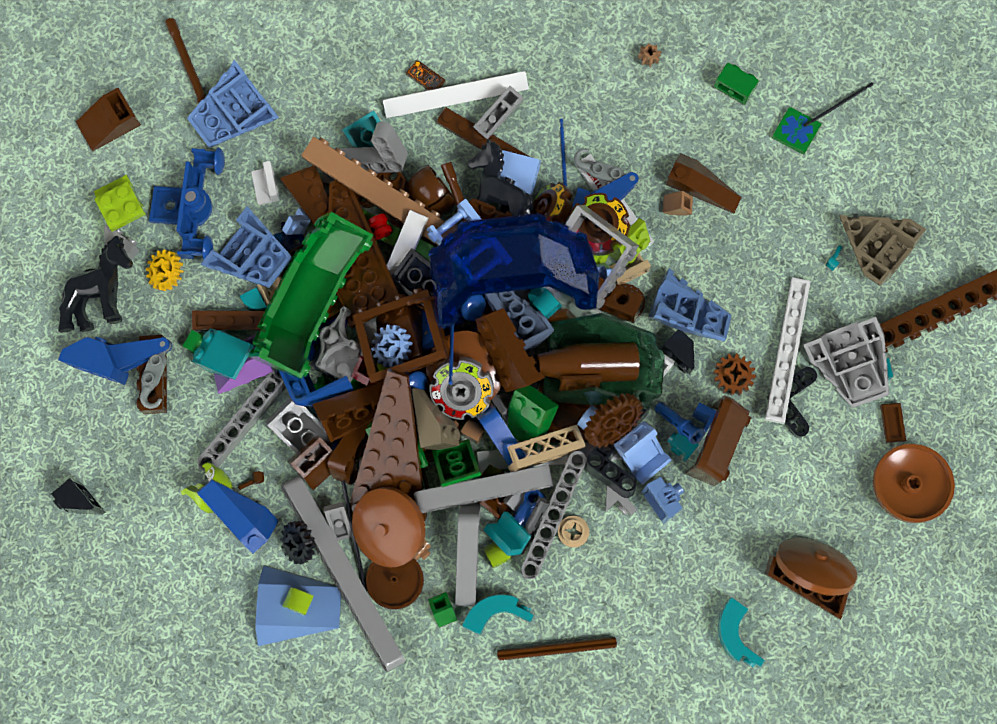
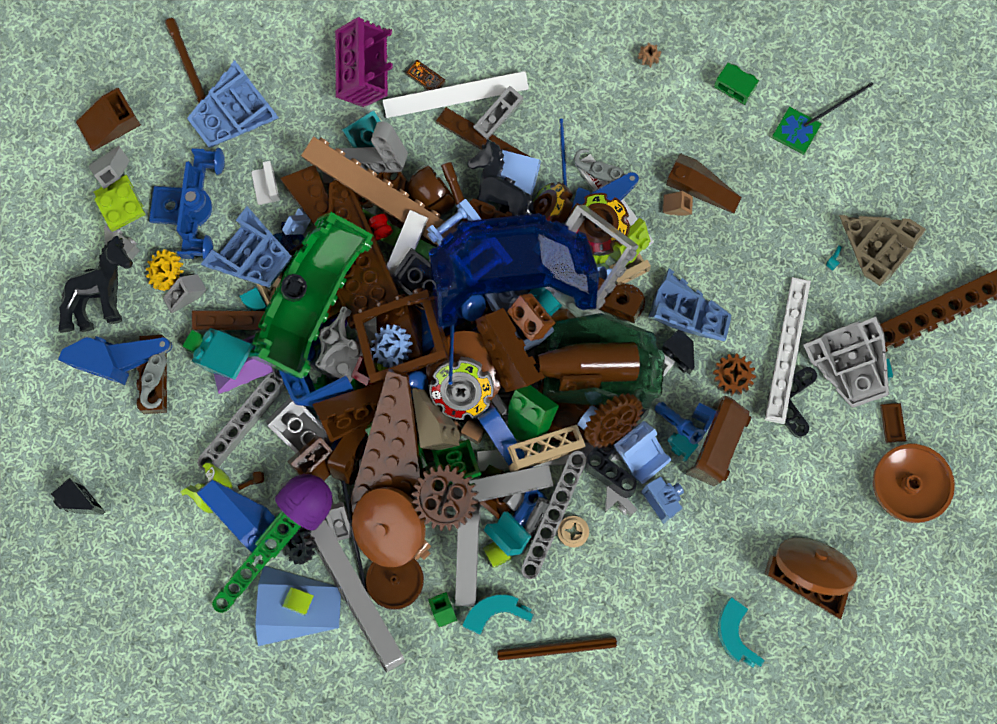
(109, 167): none -> light grey slope
(183, 292): none -> light grey slope
(293, 288): none -> black wheel
(305, 504): none -> piece
(361, 62): none -> magenta piece
(461, 504): none -> reddish brown gear
(530, 317): none -> dark orange brick

